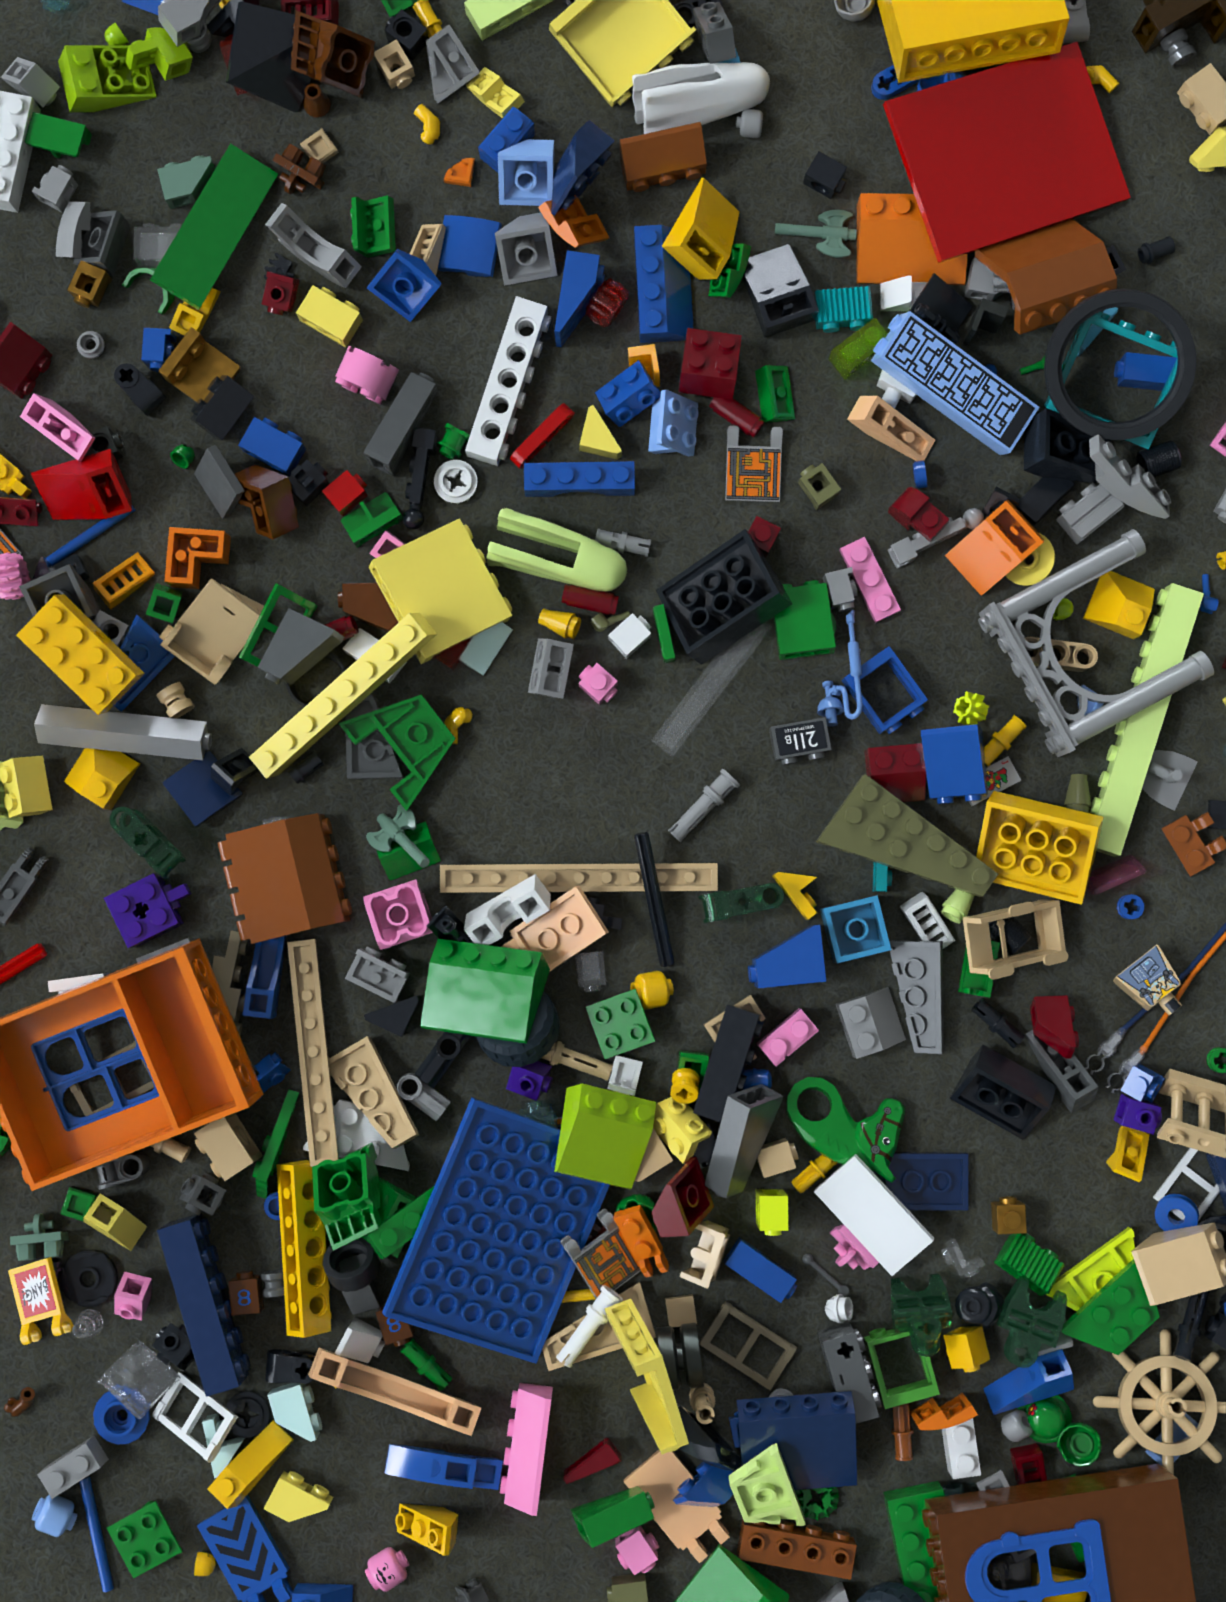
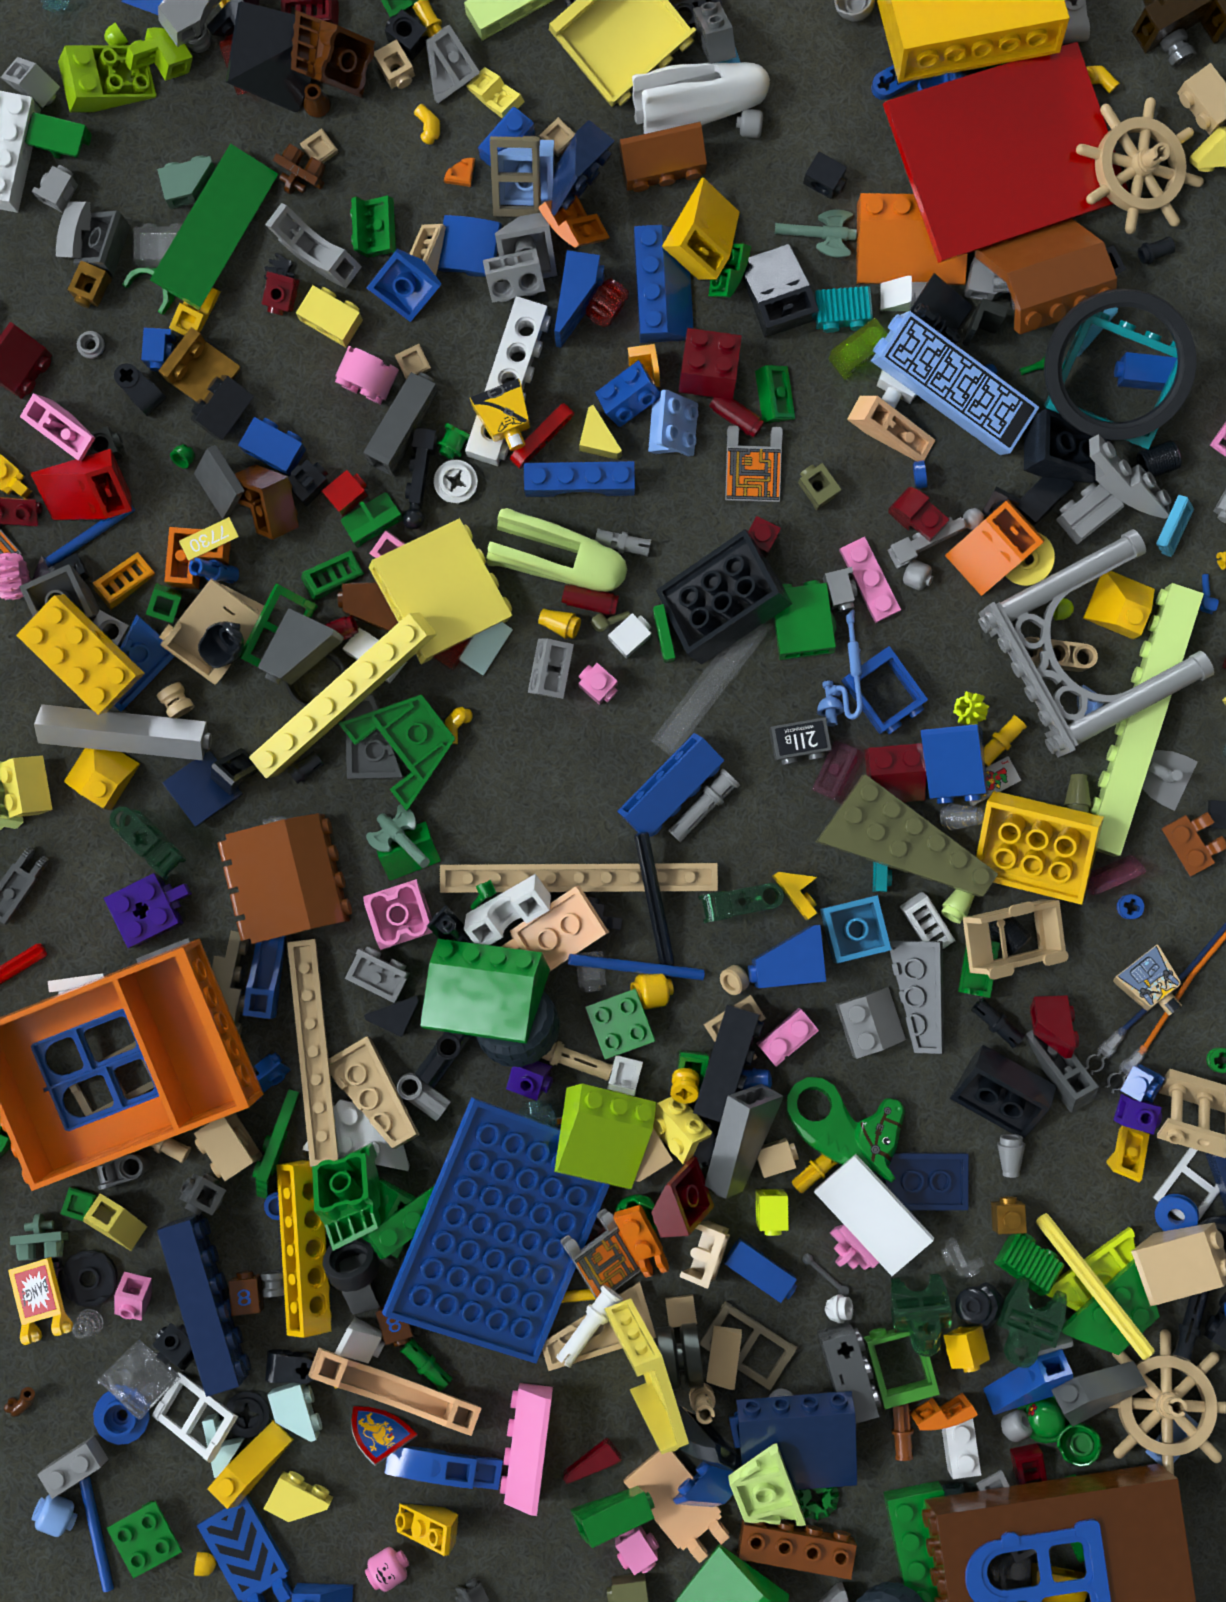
(208, 538): none -> light yellow sticker
(213, 569): none -> blue pin
(221, 644): none -> black hair
(325, 589): none -> green slope
(379, 1433): none -> shield
(412, 361): none -> tan tile
(485, 891): none -> green hand
(496, 176): none -> dark tan window
(503, 413): none -> yellow torso
(512, 270): none -> light grey brick
(560, 134): none -> tan tile
(636, 967): none -> blue piece
(671, 785): none -> blue brick
(724, 1357): none -> tan slope
(734, 980): none -> tan tile
(838, 771): none -> clear pink slope
(918, 575): none -> light grey piece
(960, 816): none -> clear cone
(1011, 1154): none -> light grey cone
(1095, 1286): none -> light yellow axle
(1097, 1391): none -> dark grey slope
(1140, 165): none -> tan piece
(1175, 525): none -> medium azure tile

